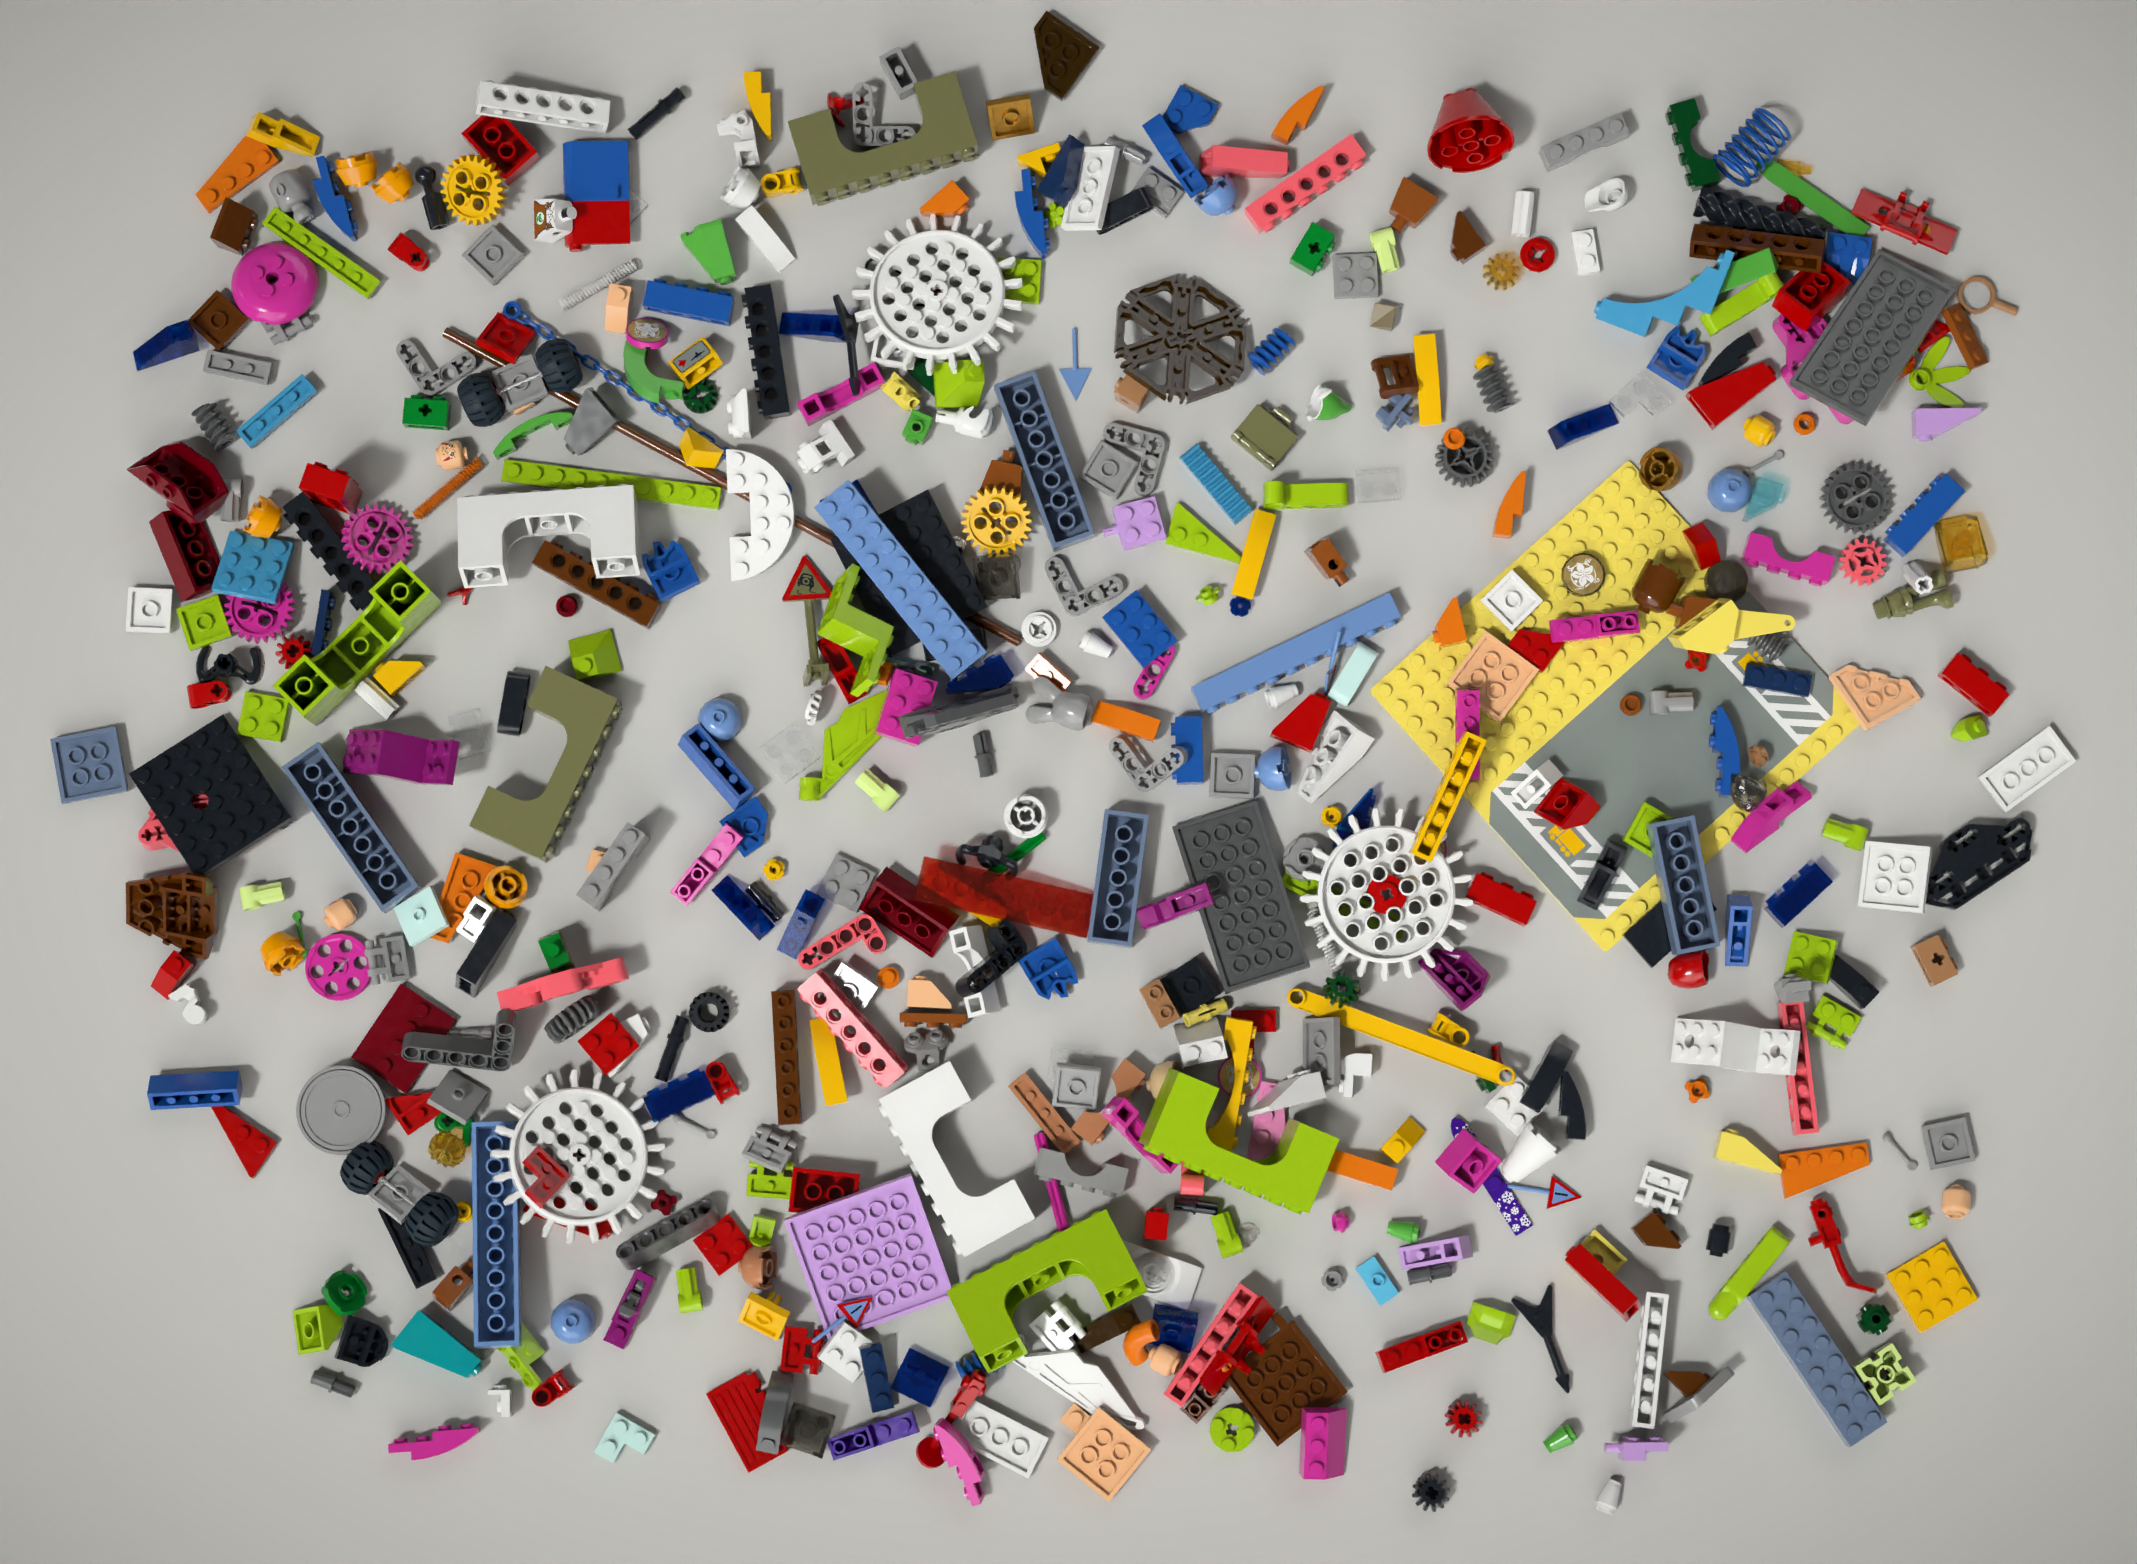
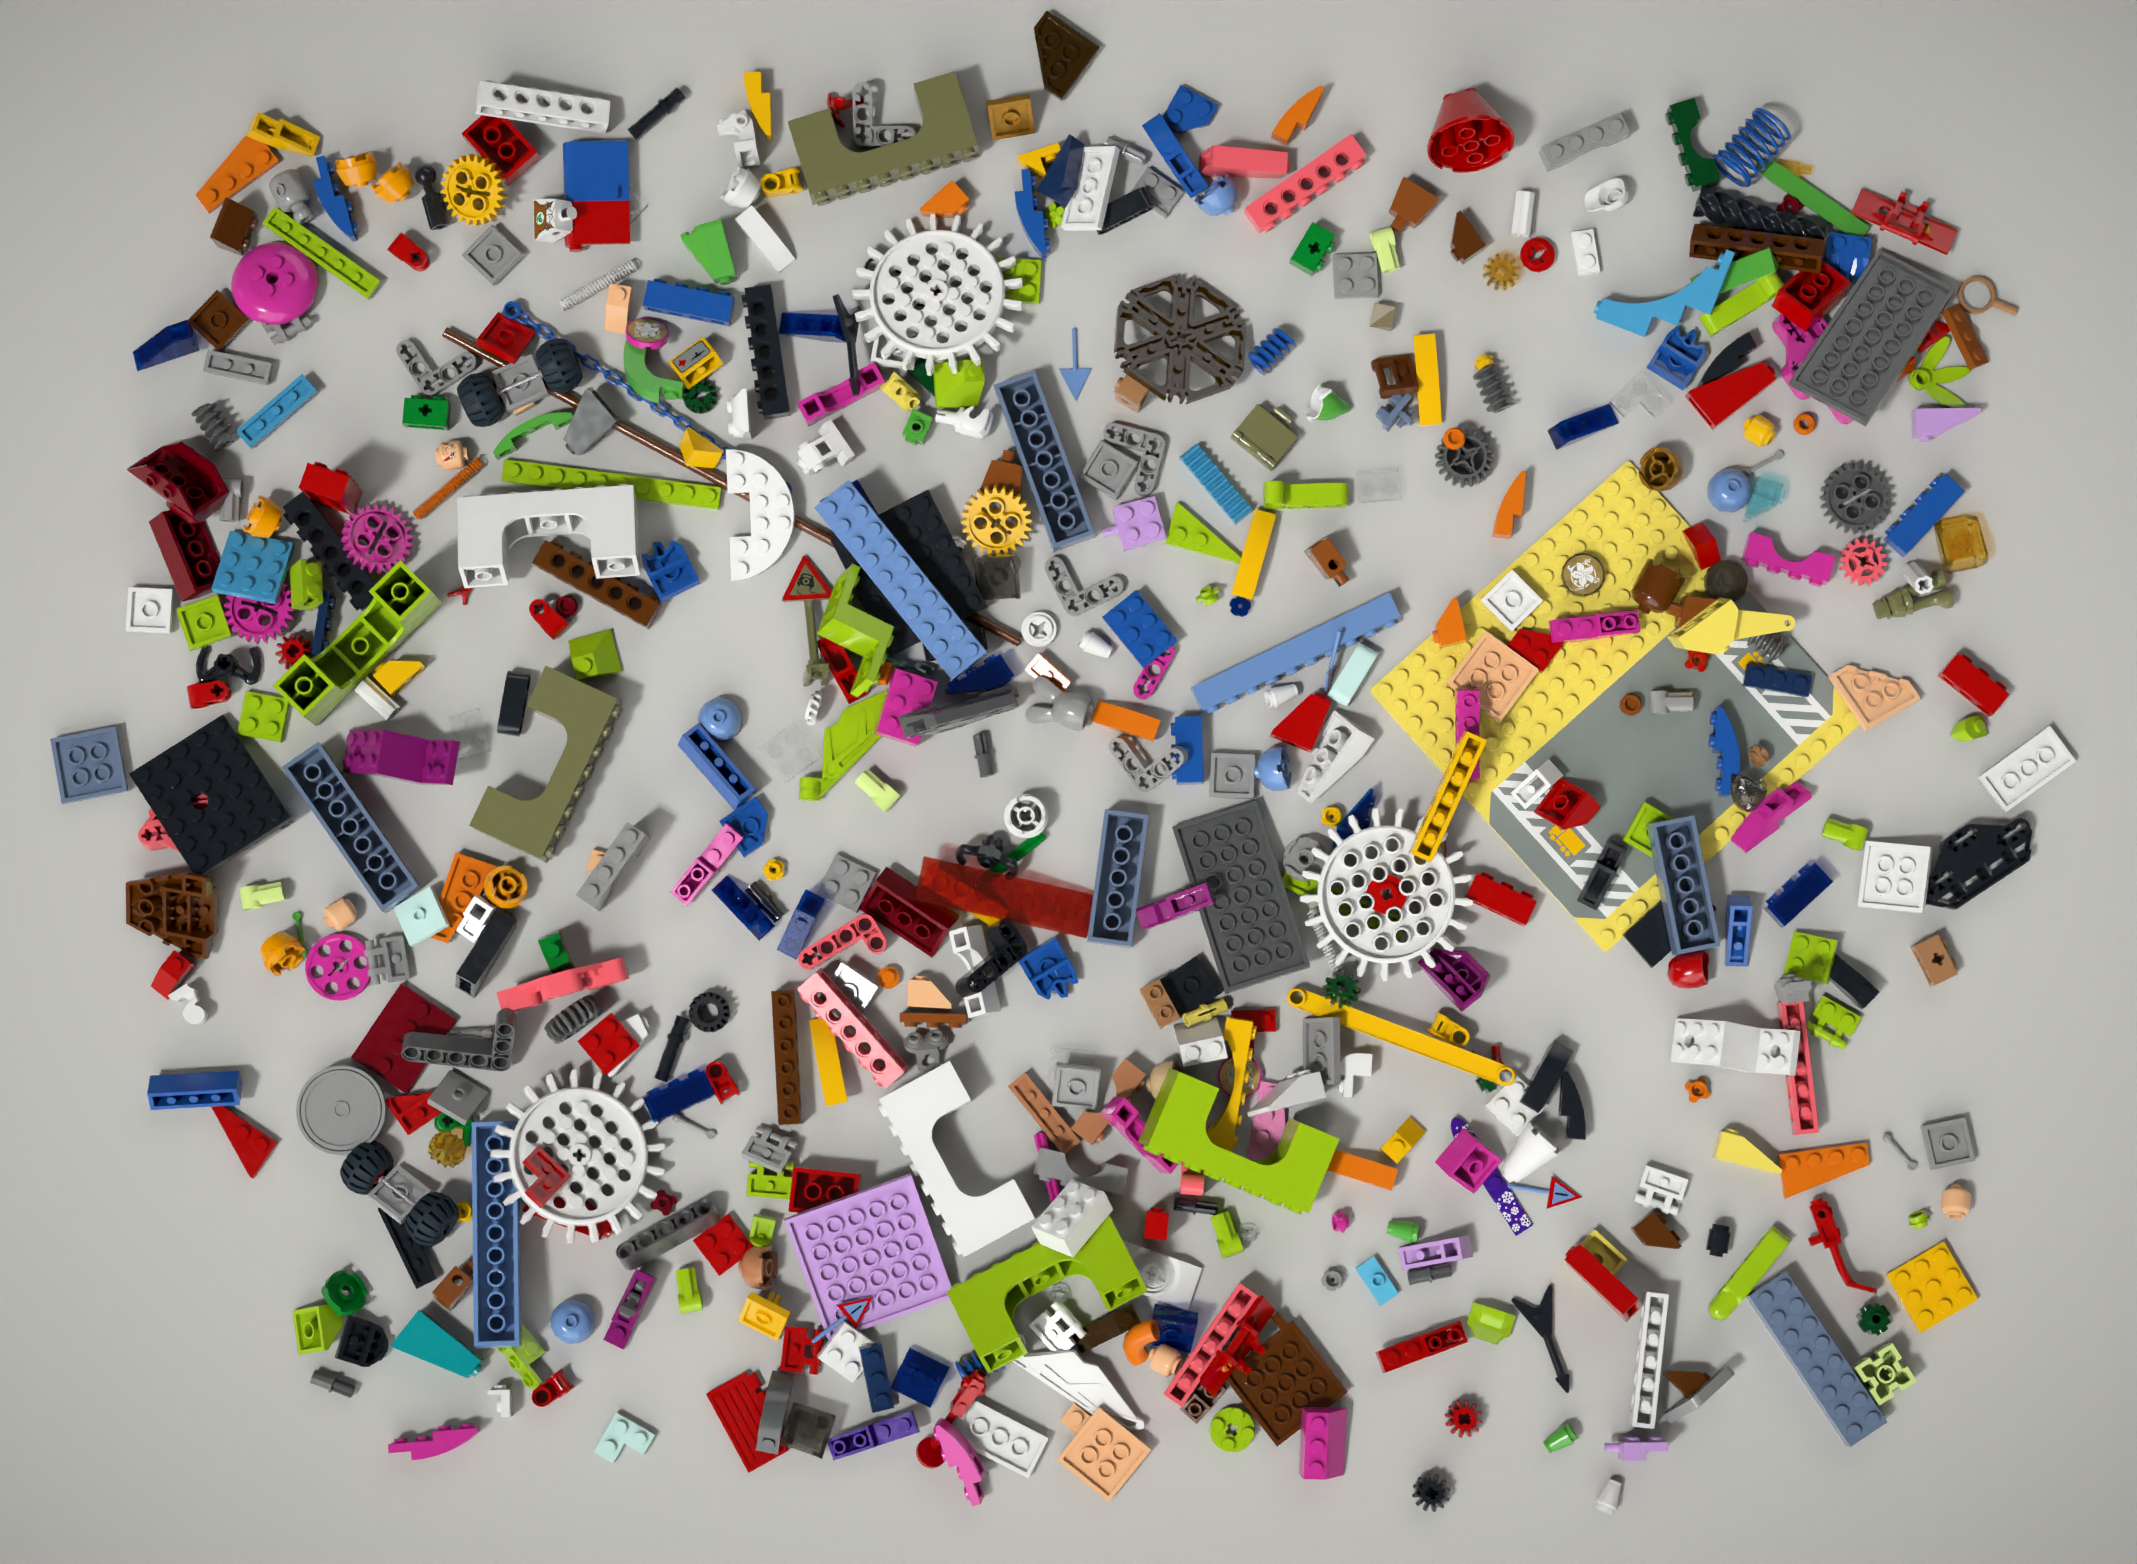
(306, 585): none -> lime brick
(550, 620): none -> red piece
(898, 72): light grey brick -> none
(1061, 1292): none -> clear plate
(1072, 1218): none -> white brick

